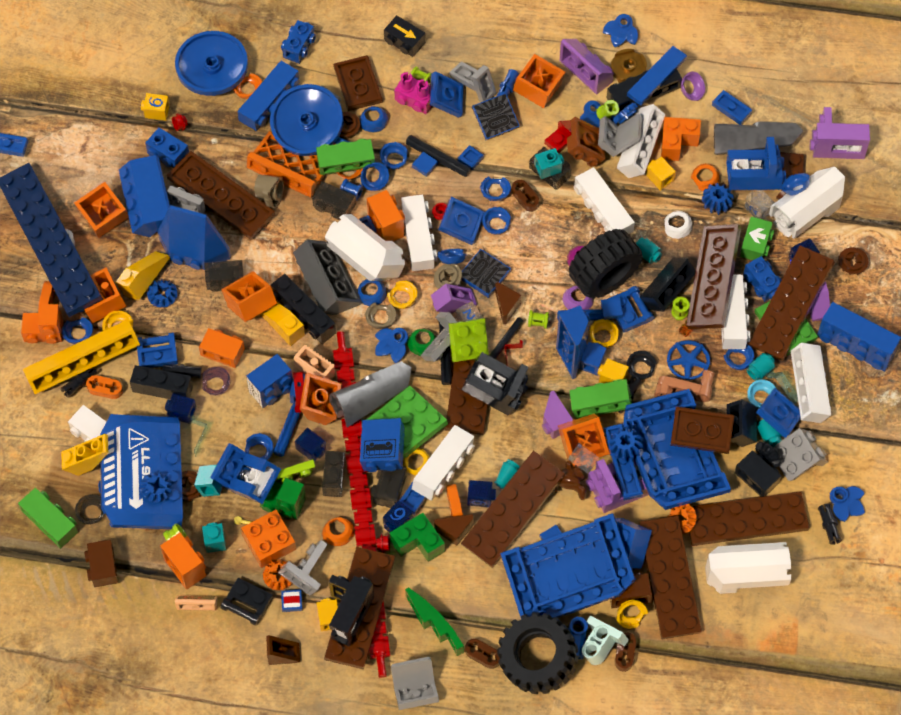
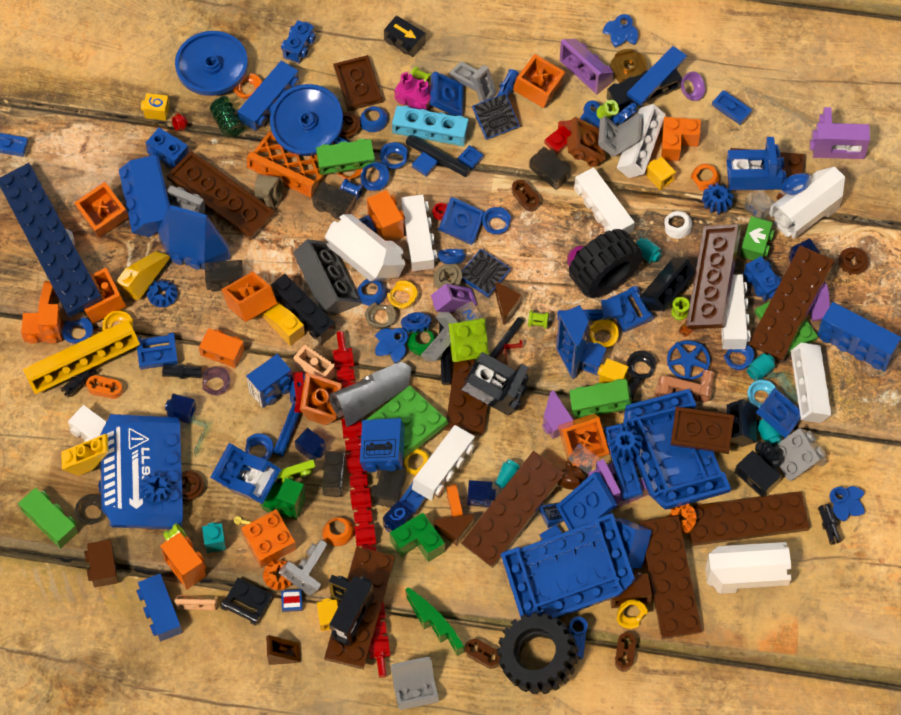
(159, 608): none -> blue brick
(160, 383): black brick -> none
(206, 485): teal brick -> none
(226, 117): none -> clear green piece
(383, 543): red plate -> none
(416, 322): none -> blue gear
(420, 129): none -> medium azure brick
(504, 184): blue piece -> none
(548, 163): teal brick -> none
(550, 515): none -> slope
(570, 303): medium lavender piece -> none
(586, 502): none -> blue plate
(603, 645): light aqua tile -> none
(753, 136): flat silver panel -> none

